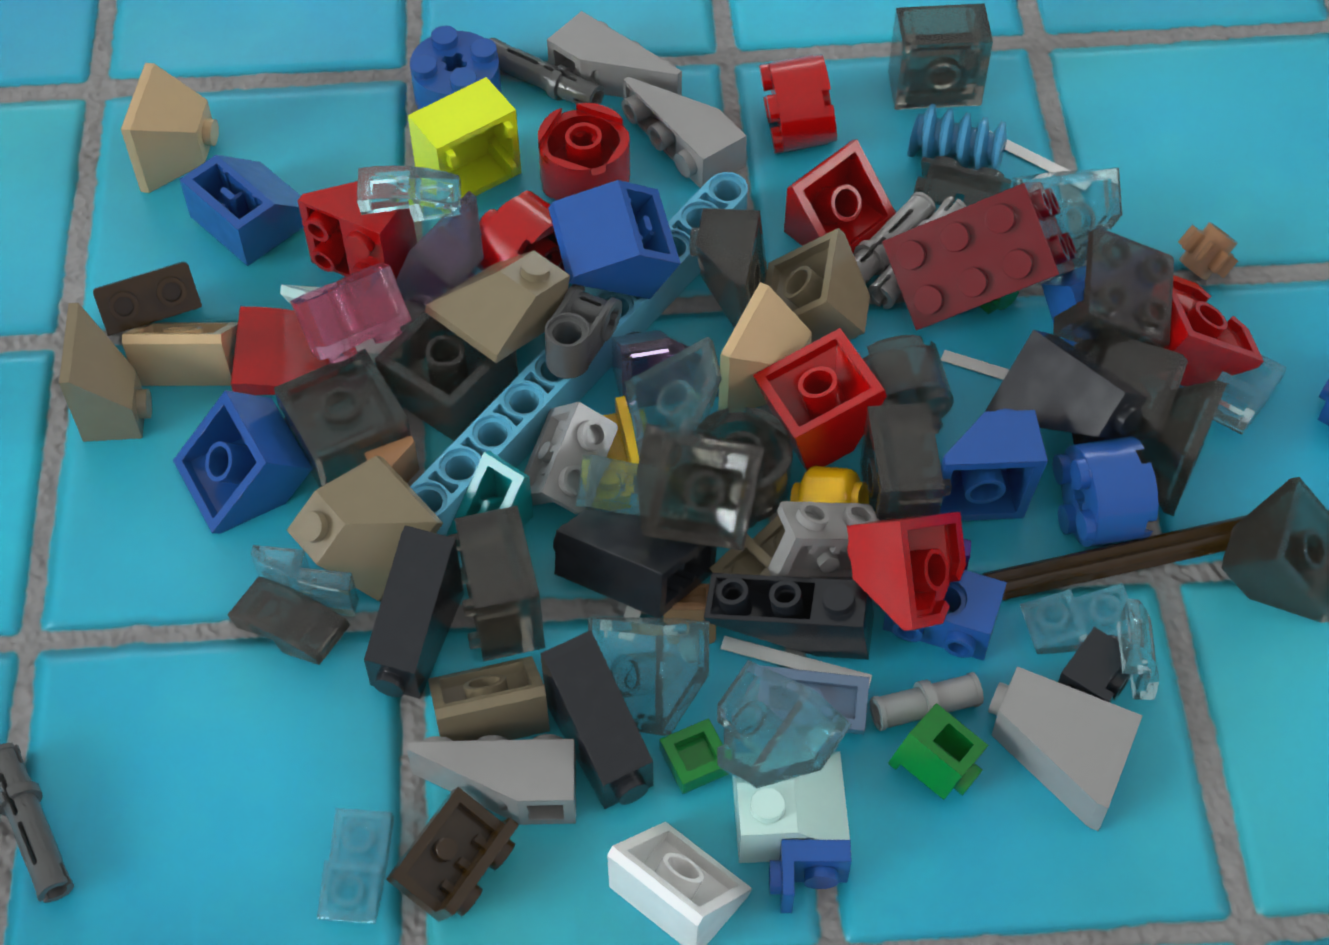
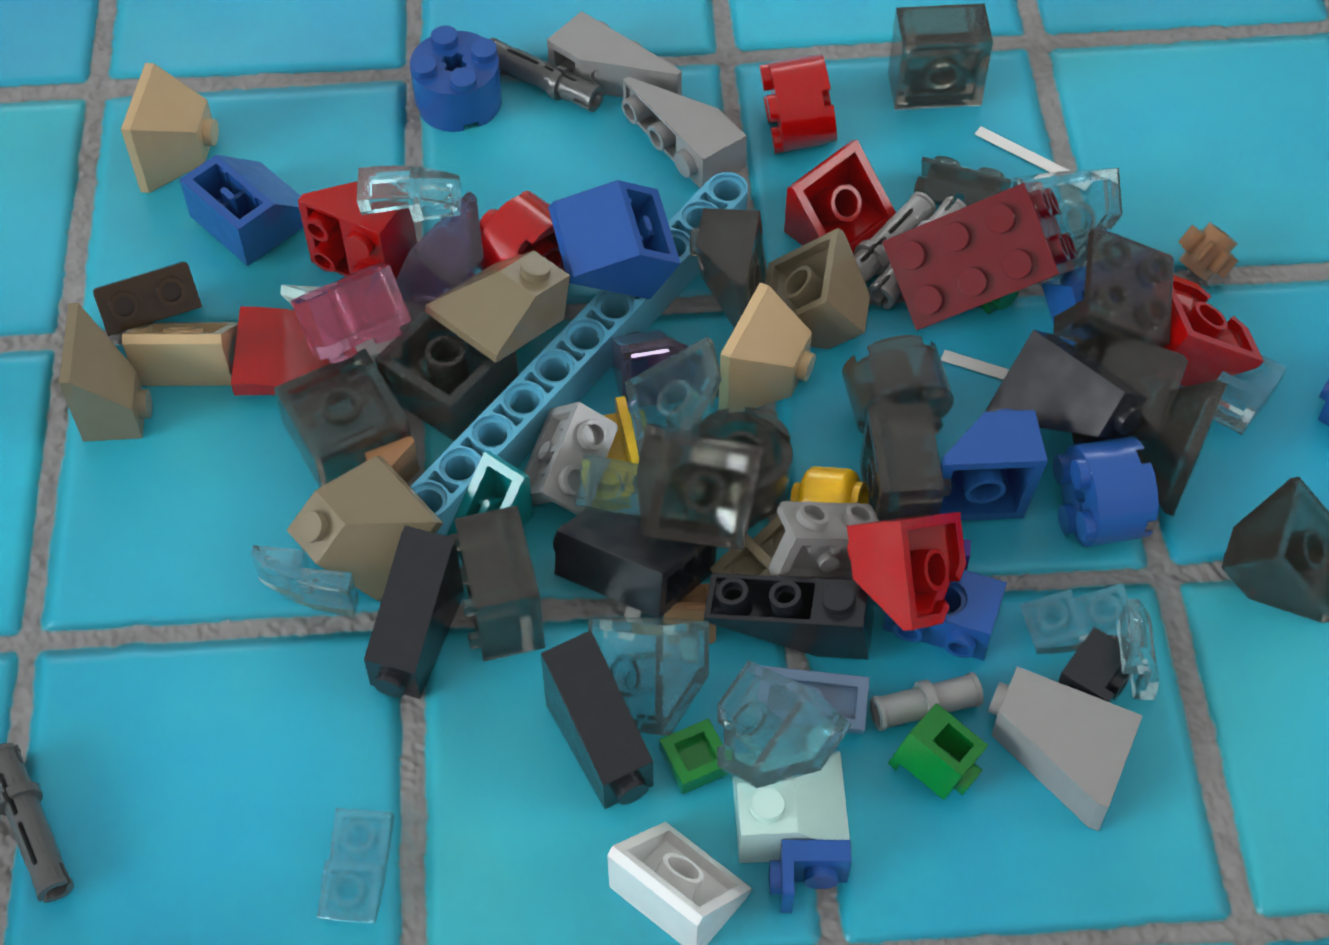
(241, 461): blue slope -> none
(290, 619): clear smoke slope -> none
(452, 856): dark brown bracket -> none
(468, 136): neon yellow container -> none
(491, 700): dark tan slope -> none
(513, 778): light grey slope -> none
(579, 331): dark grey piece -> none
(582, 150): red brick -> none
(784, 658): white sticker -> none
(821, 398): red slope -> none
(958, 139): dark azure piece -> none
(1115, 559): dark brown axle -> none

